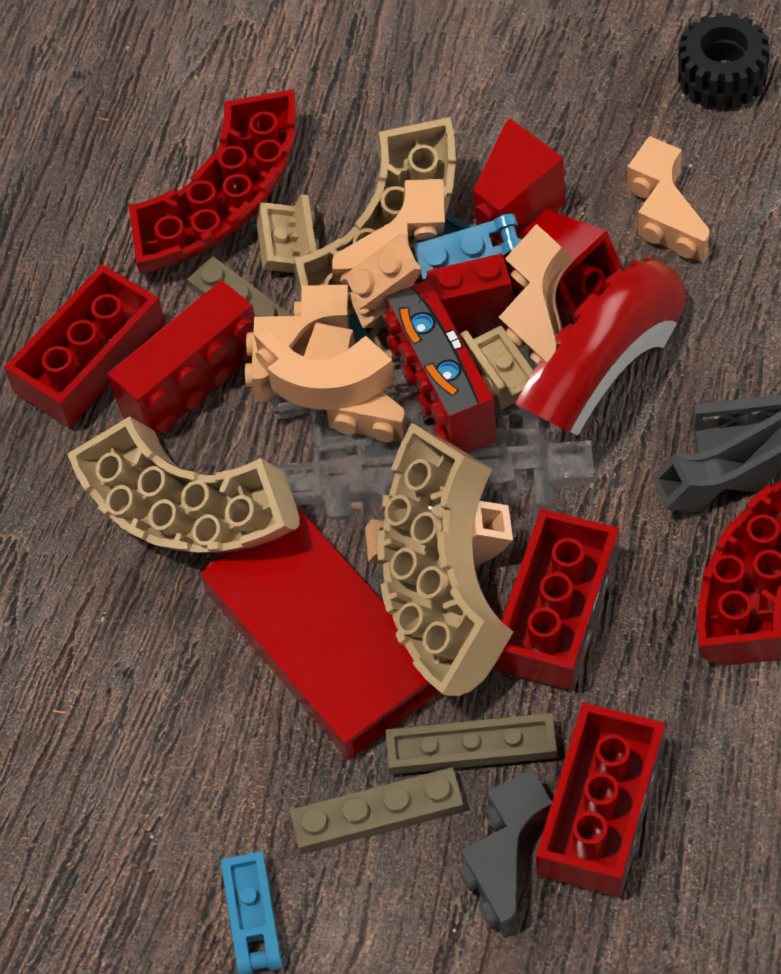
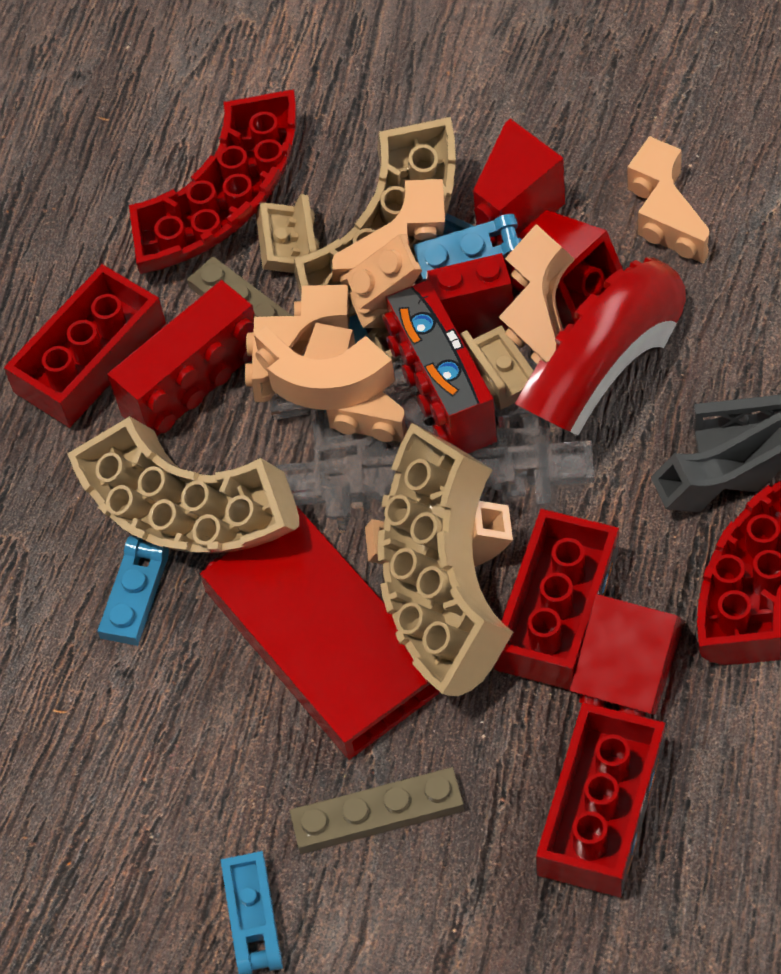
(133, 592): none -> dark azure plate
(471, 743): dark tan plate -> none
(492, 863): dark grey arch -> none
(626, 655): none -> red slope
(729, 40): black tyre -> none

